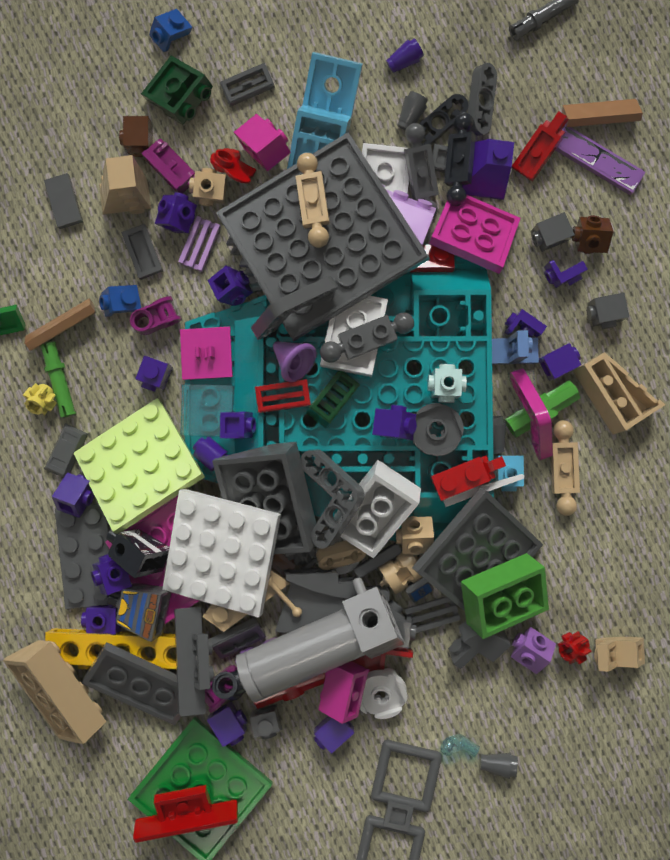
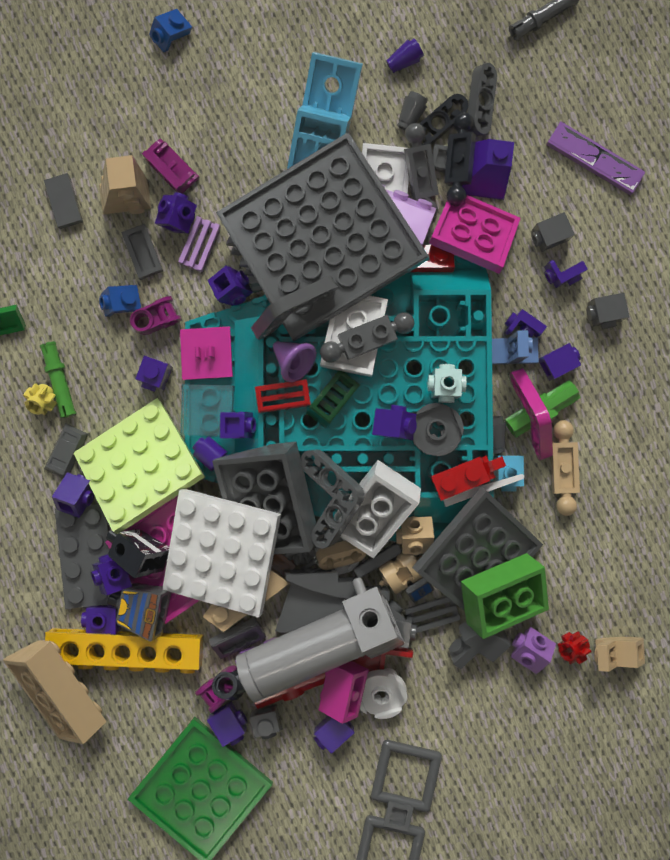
(59, 324): medium nougat tile -> none
(135, 682): dark grey plate -> none
(136, 134): reddish brown brick -> none
(178, 90): dark green plate -> none
(184, 813): red bracket -> none
(192, 661): dark grey bracket -> none
(215, 193): tan brick -> none
(229, 162): red plate -> none
(246, 85): dark grey tile -> none
(263, 141): dark pink brick -> none
(296, 611): tan hinge -> none
(312, 200): tan plate -> none
(458, 743): clear light blue arm -> none
(500, 764): dark grey cone -> none
(540, 147): red hinge -> none
(593, 234): reddish brown brick -> none
(602, 112): medium nougat tile -> none
(615, 394): tan wedge -> none

